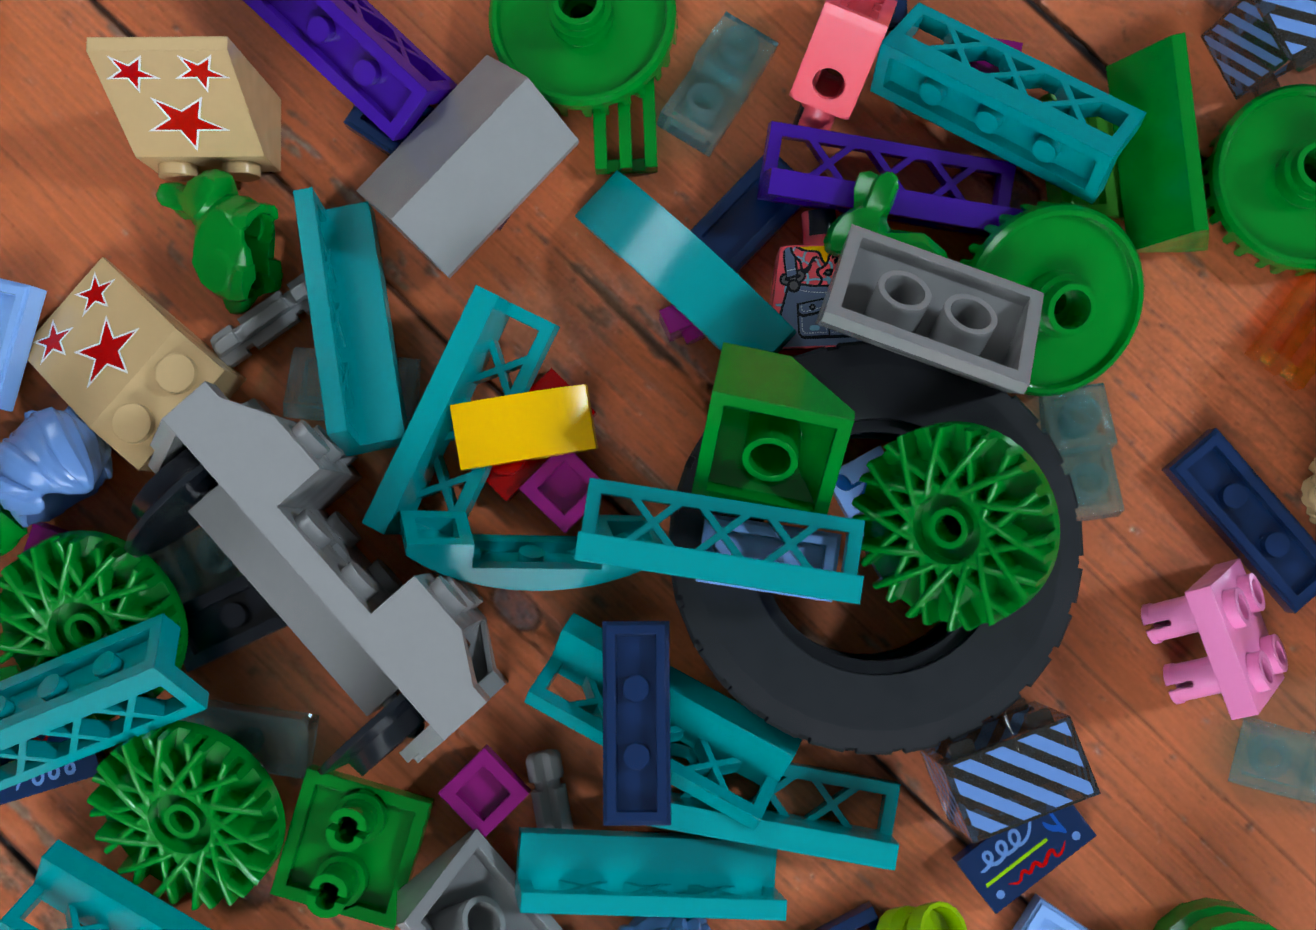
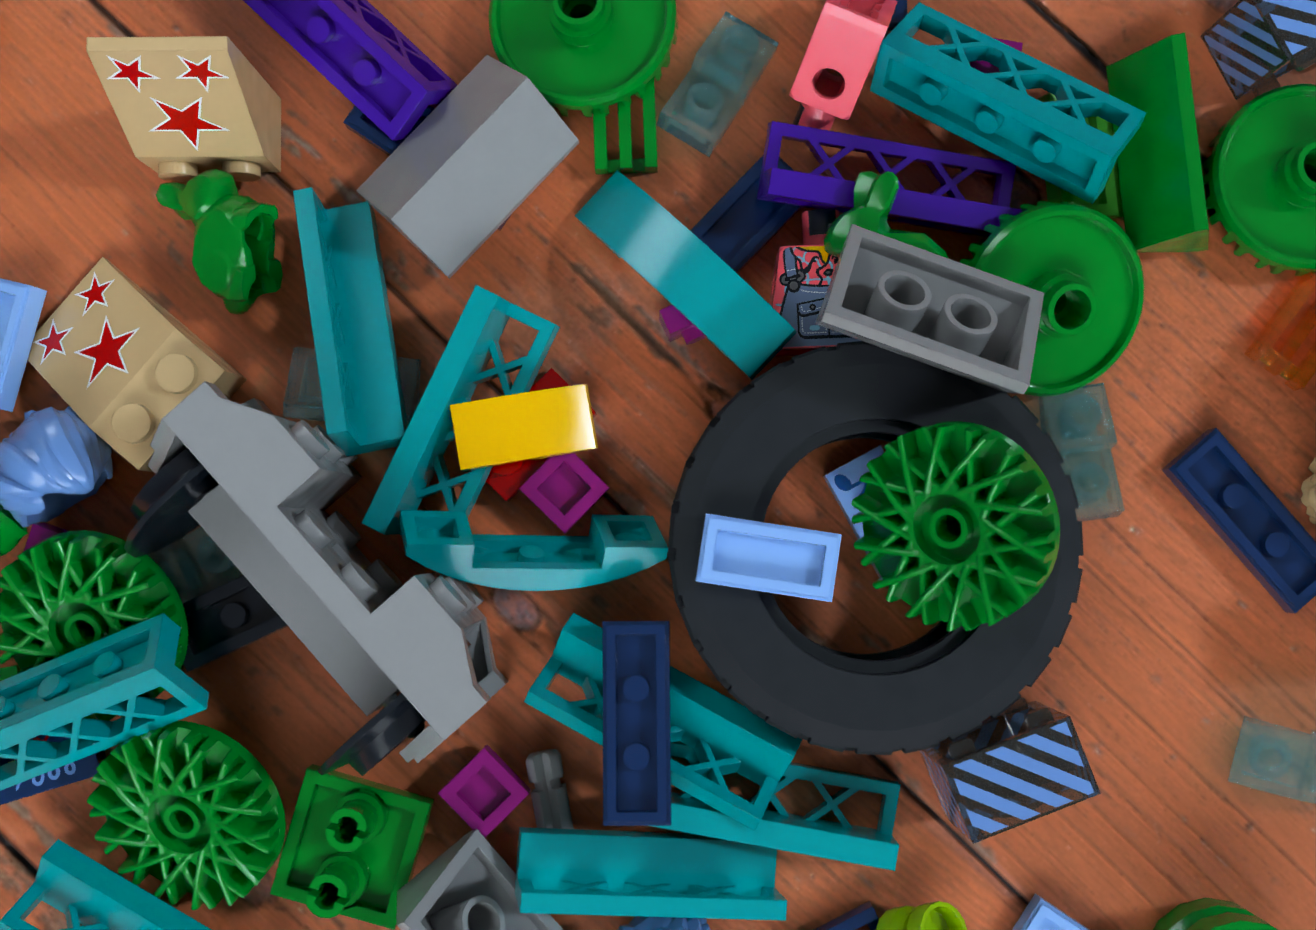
(262, 323): light grey axle -> none
(276, 737): clear light blue slope -> none
(718, 567): teal fence -> none
(771, 433): green slope -> none
(1020, 857): dark blue tile -> none
(1241, 654): bright pink plate -> none

